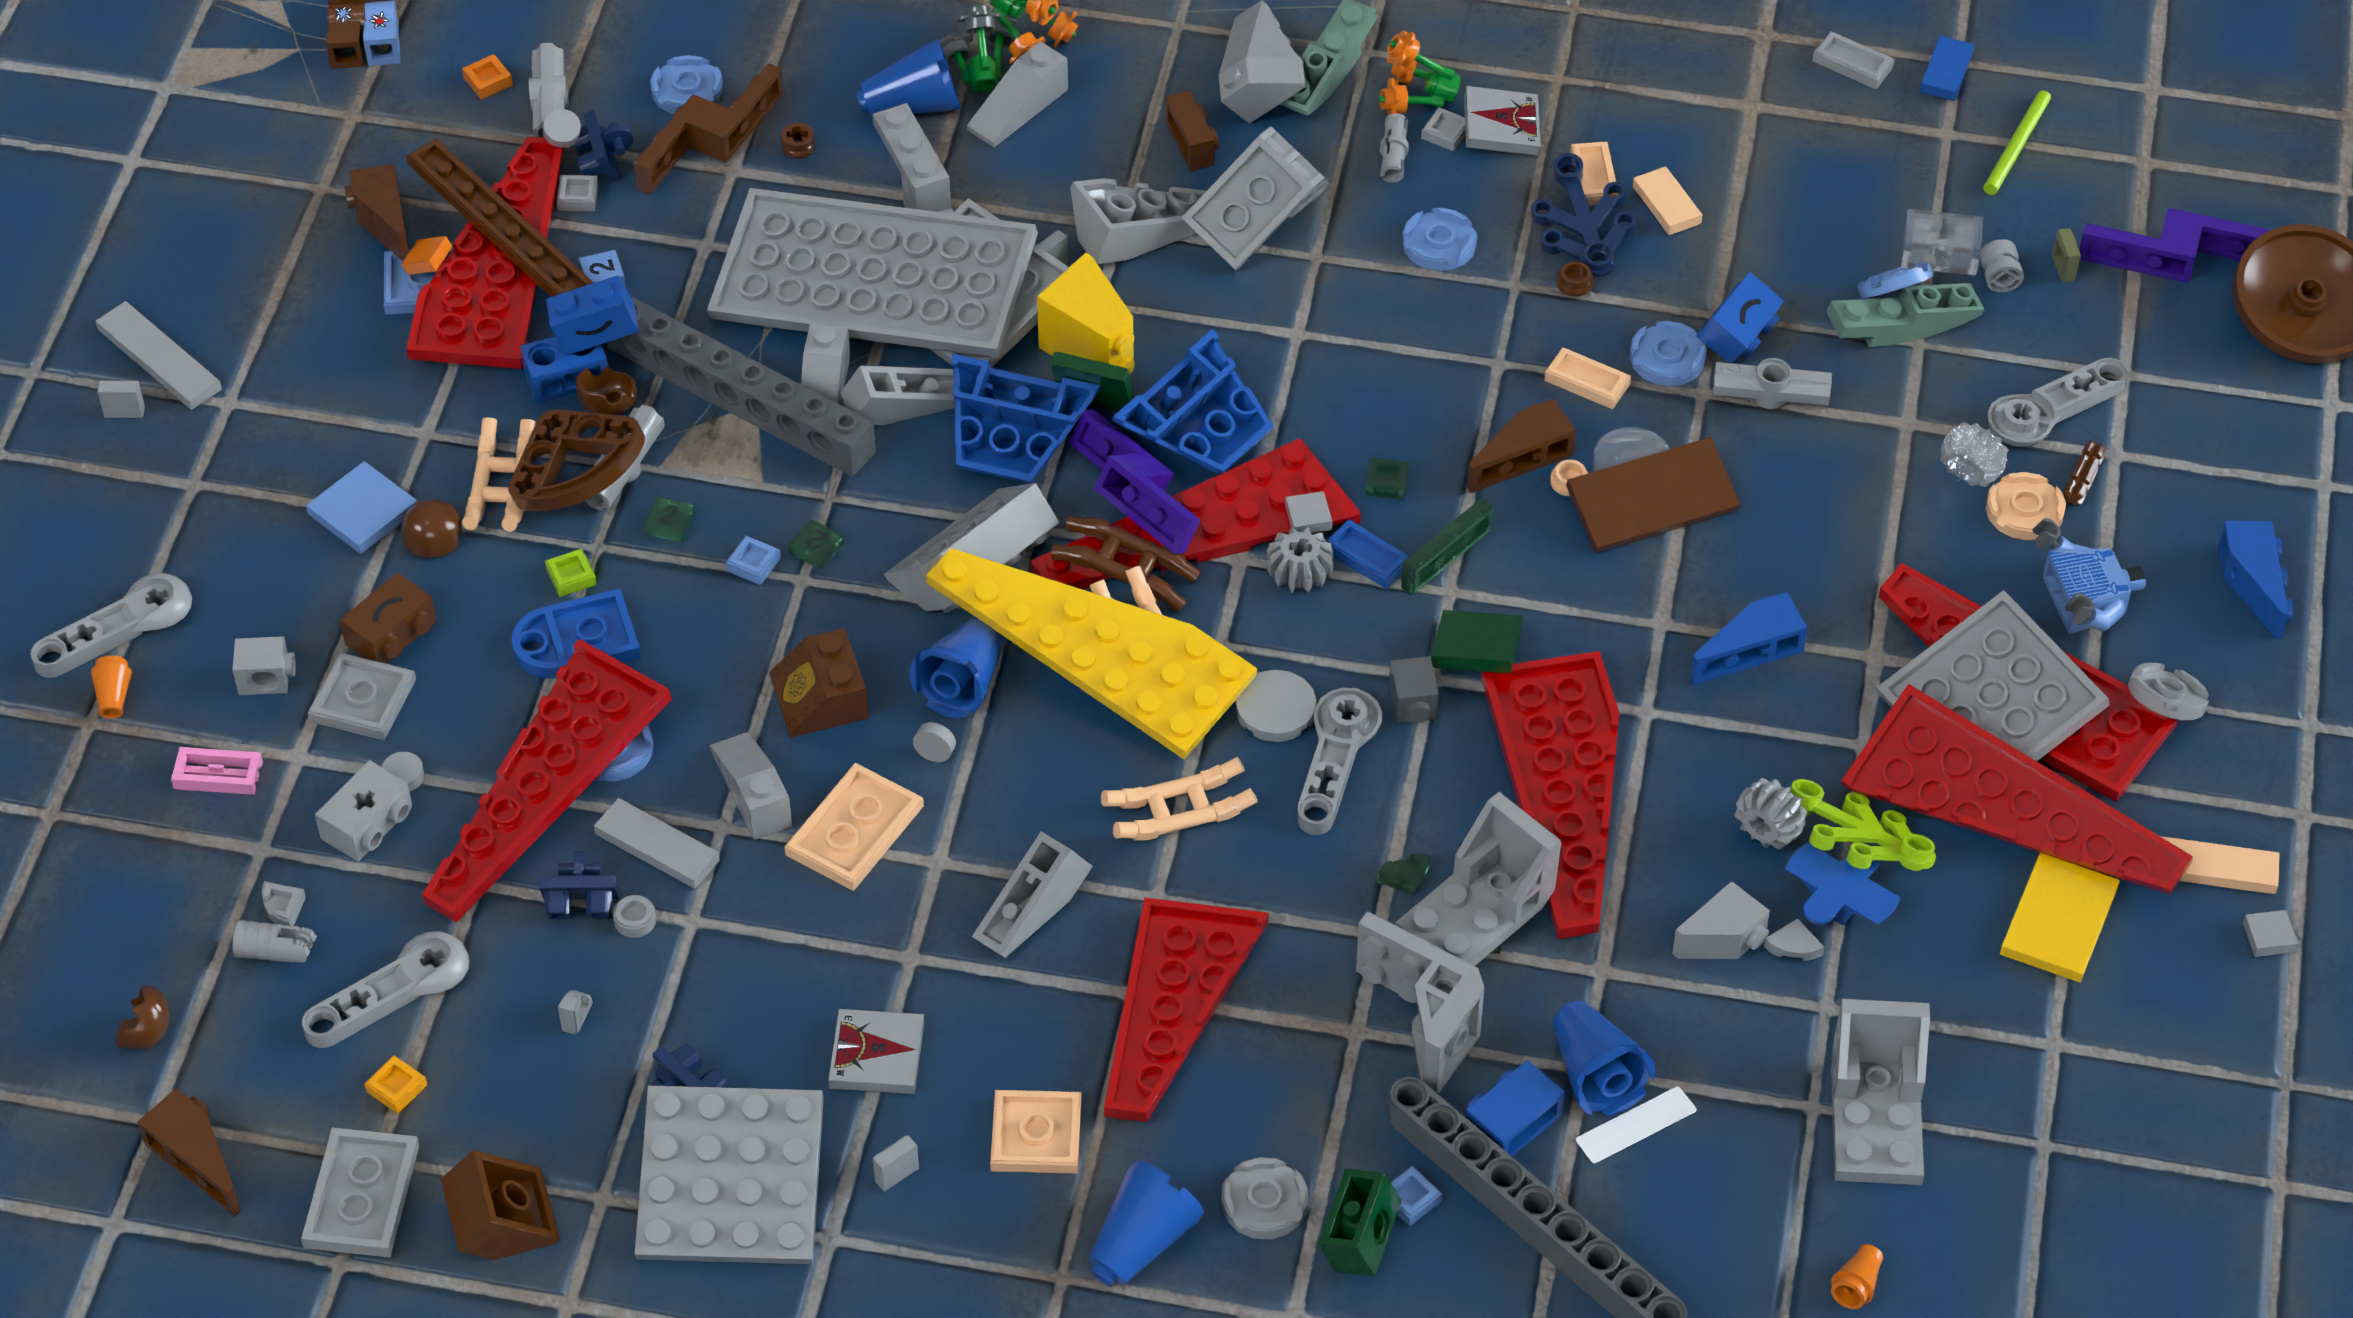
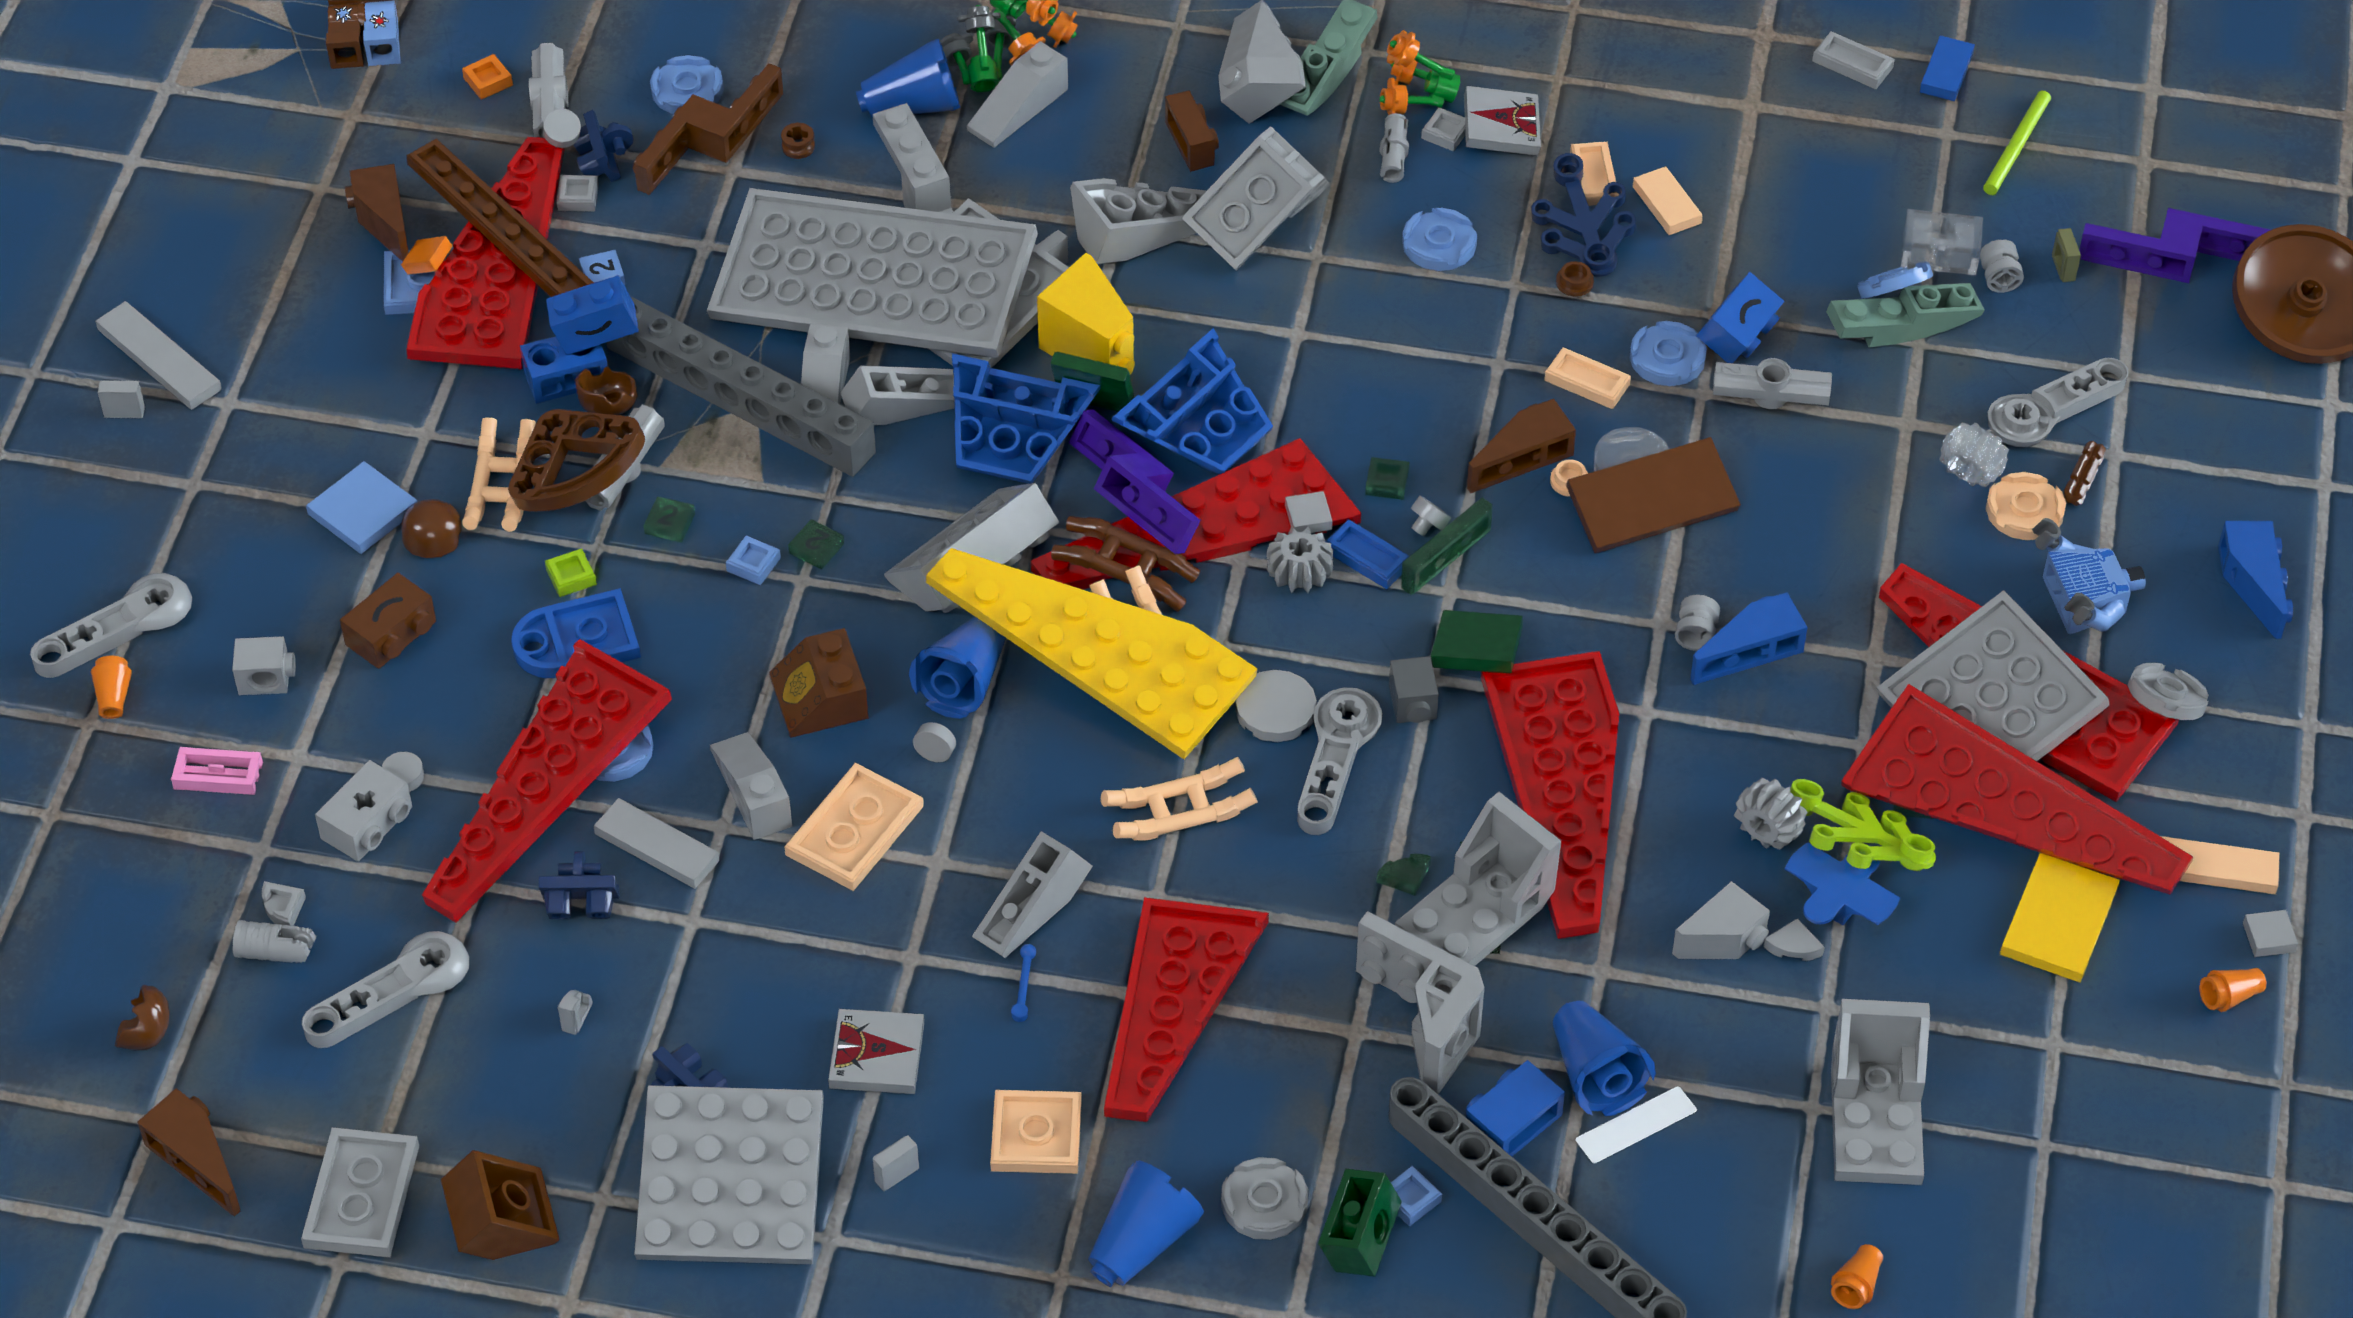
(361, 696): light grey tile -> none
(395, 1084): light orange tile -> none
(634, 916): light grey tile -> none
(1020, 1011): none -> blue hinge
(1429, 516): none -> light grey tile
(1697, 622): none -> light grey wheel
(2230, 987): none -> orange cone

